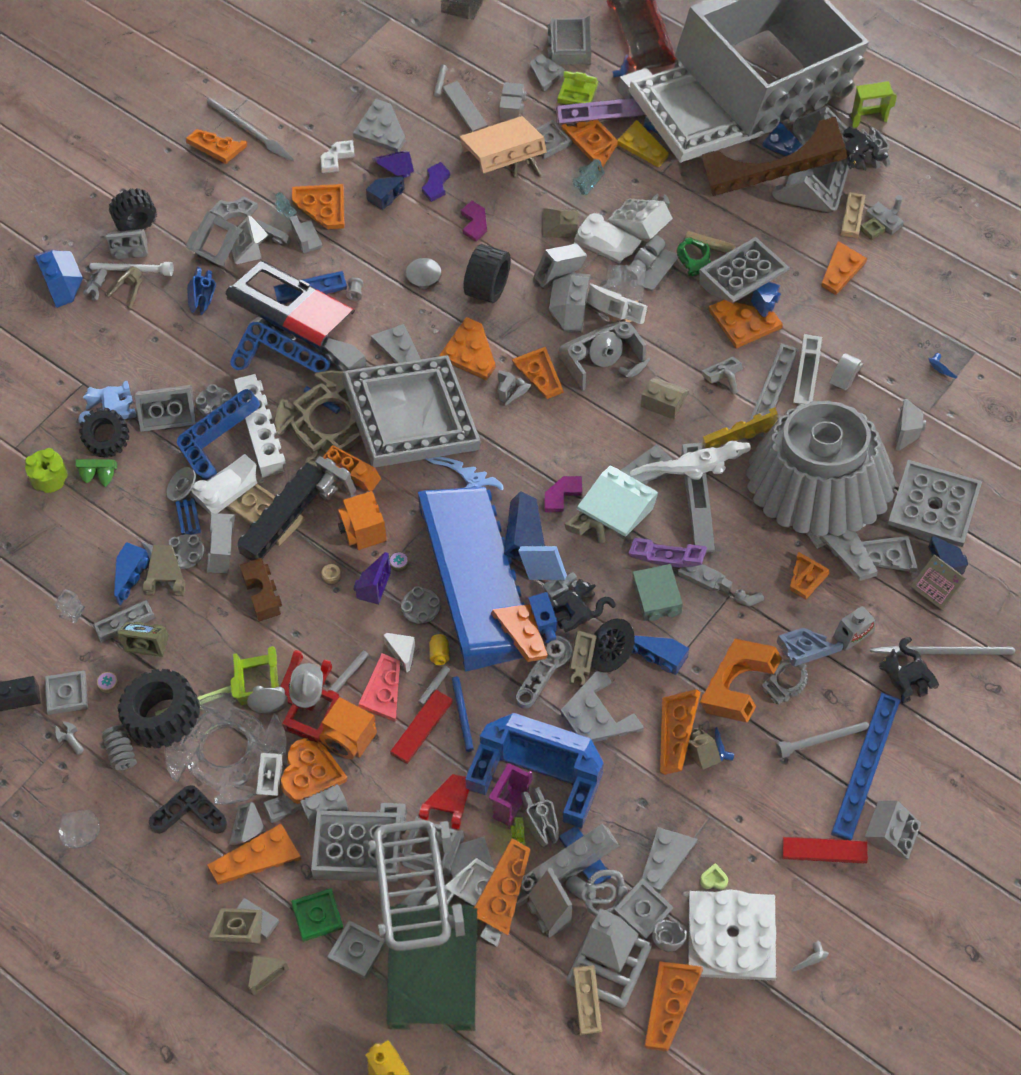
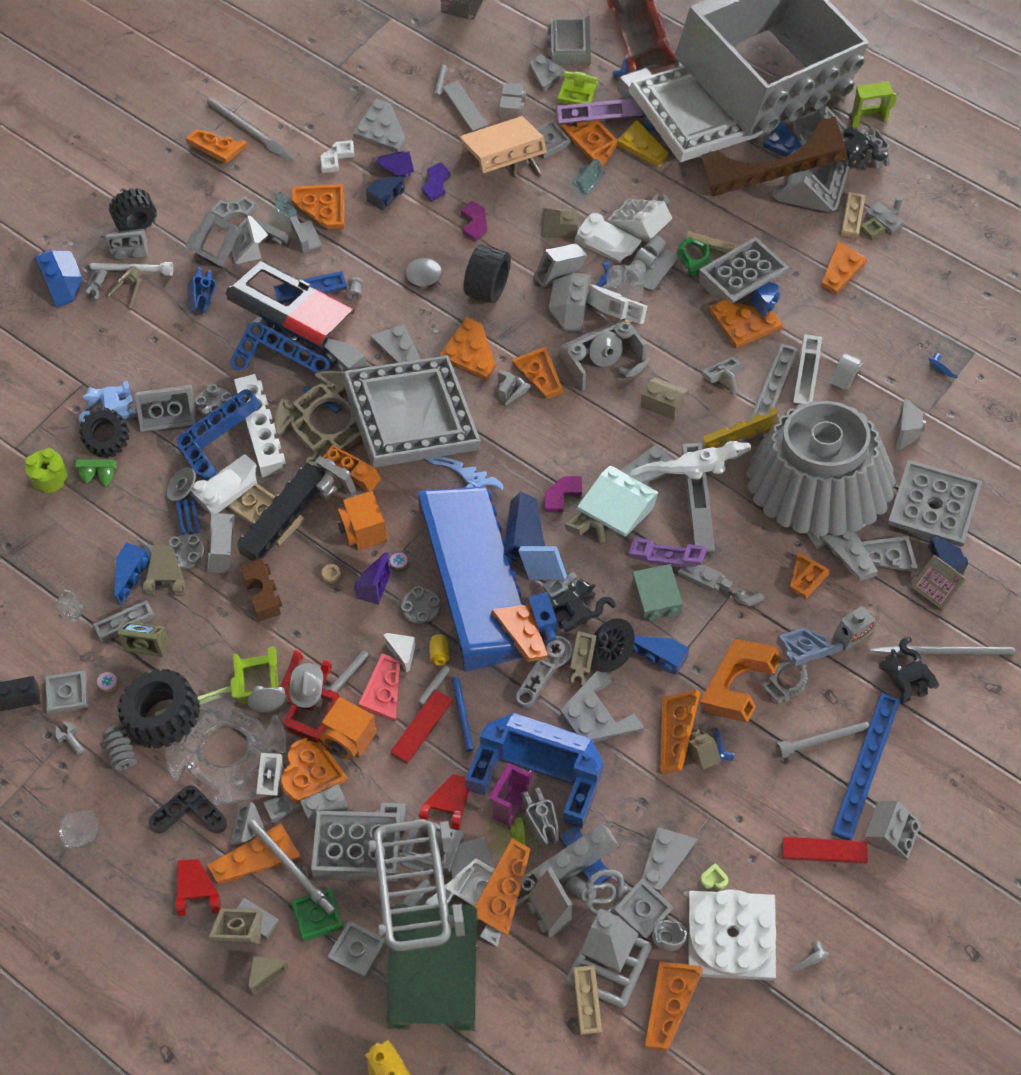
(194, 884): none -> red flag
(316, 894): none -> light grey bar
(603, 280): none -> blue bar

